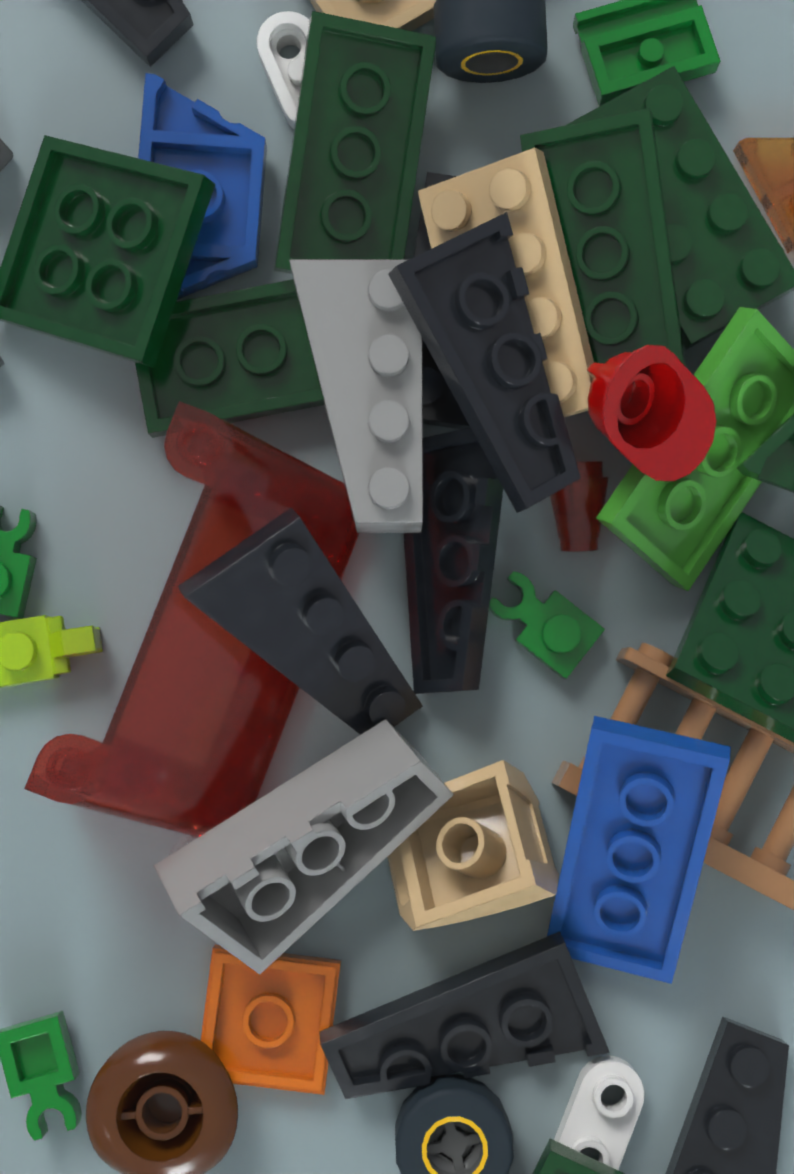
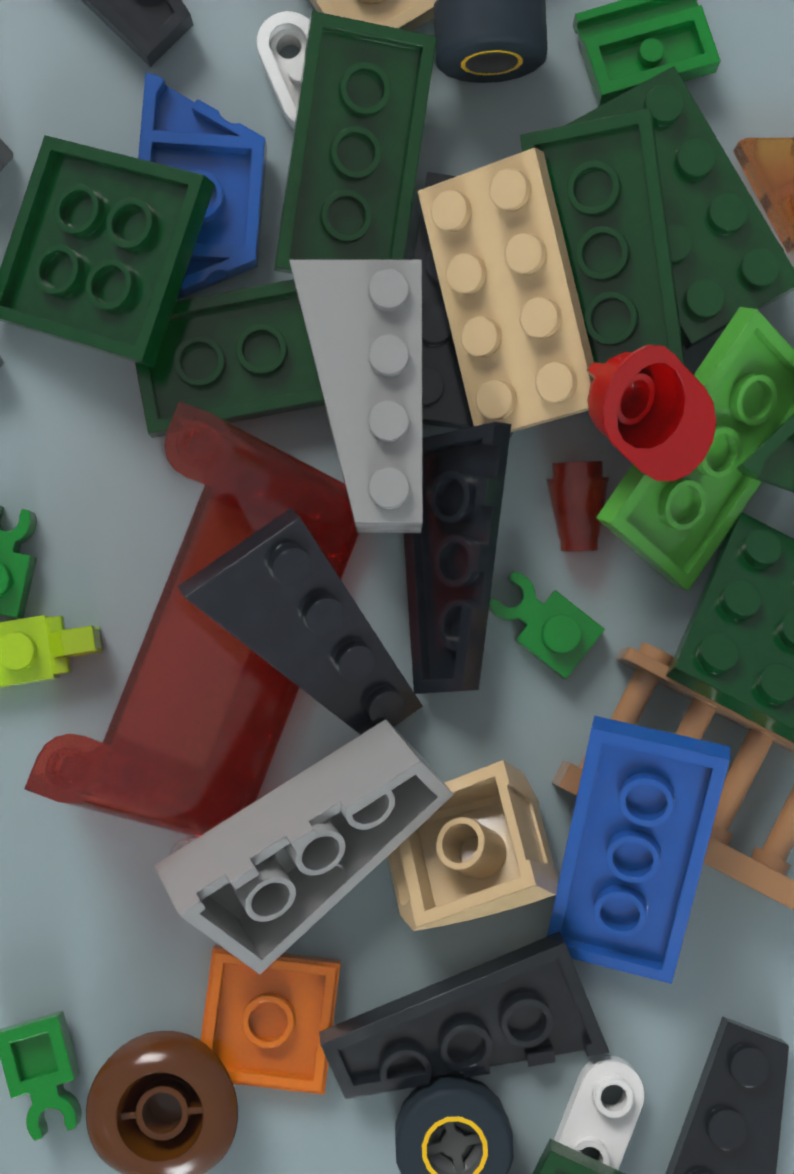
(480, 334): black wing -> none

